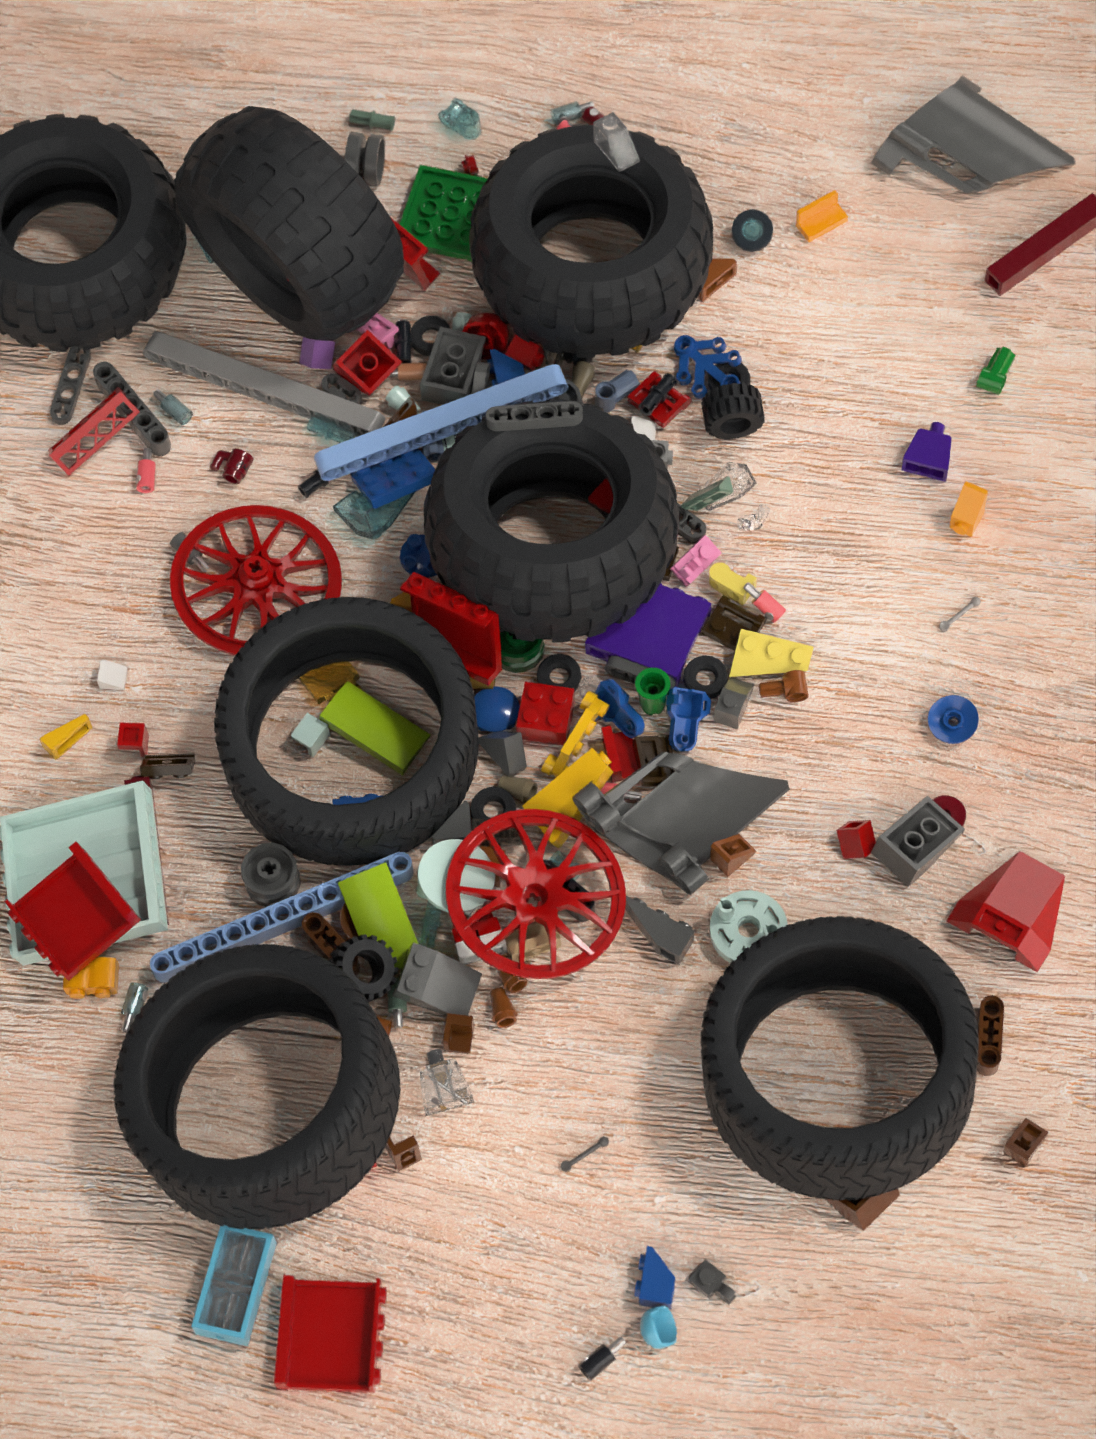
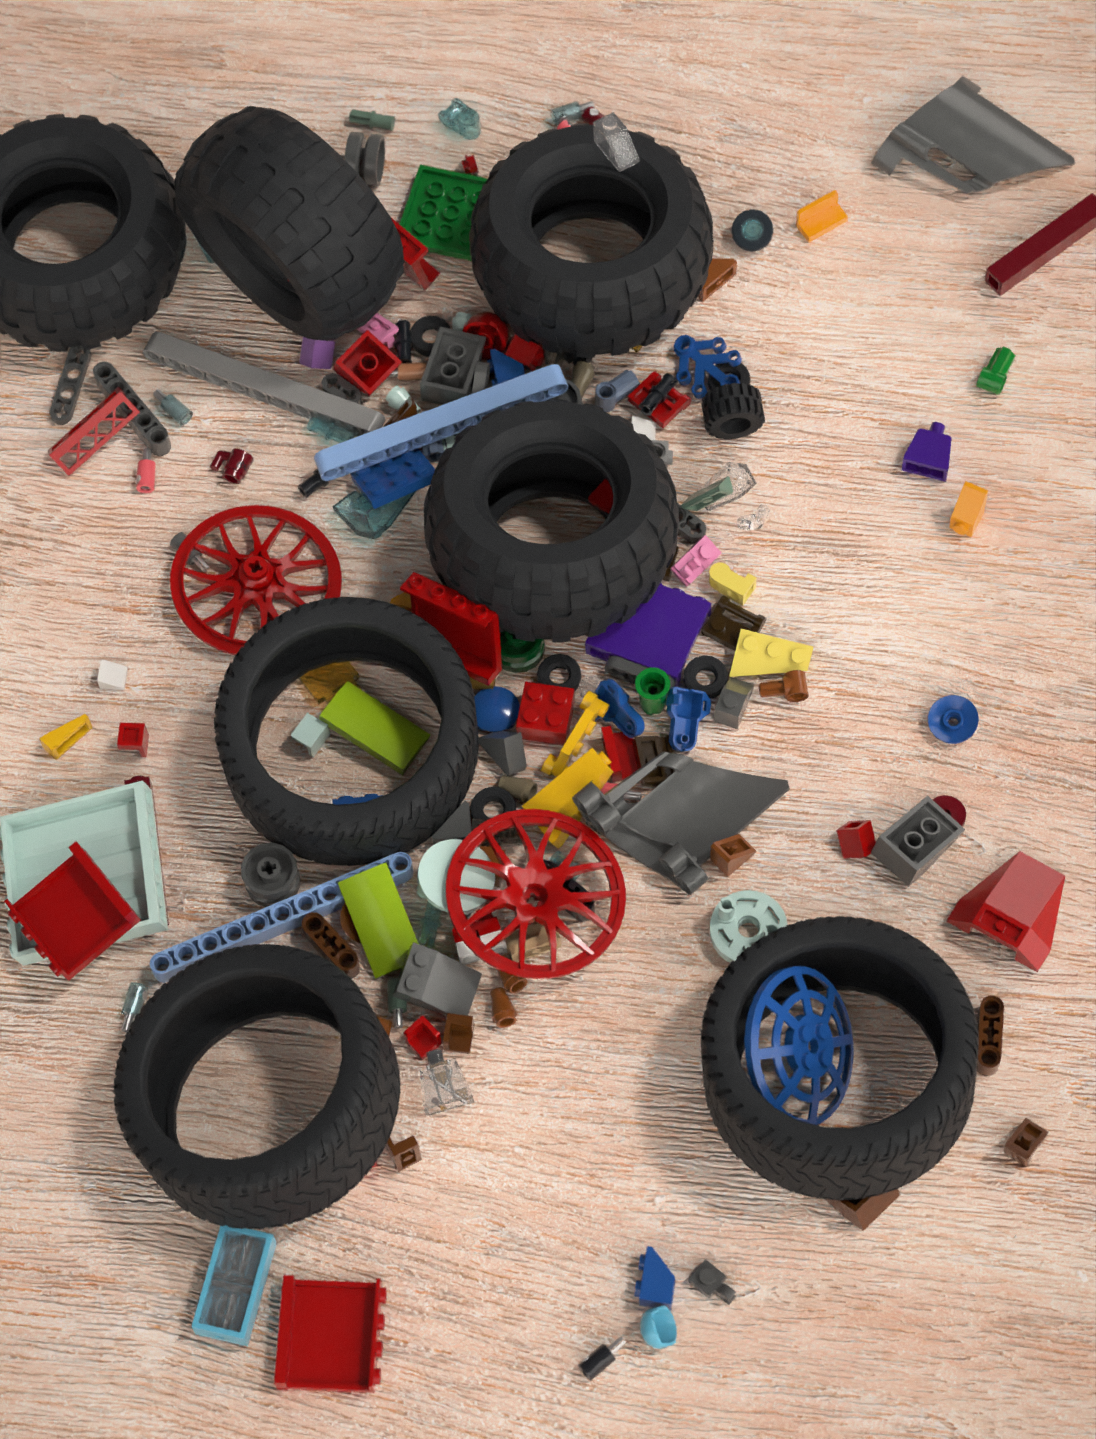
(96, 978): light orange brick -> none
(171, 764): dark brown plate -> none
(377, 956): black tyre -> none
(416, 557): blue dish -> none
(422, 1037): none -> red panel
(534, 419): dark grey beam -> none
(567, 1165): dark grey hinge -> none
(664, 934): dark grey slope -> none
(765, 603): coral piece -> none
(801, 1031): none -> blue dish
(944, 625): light grey hinge -> none

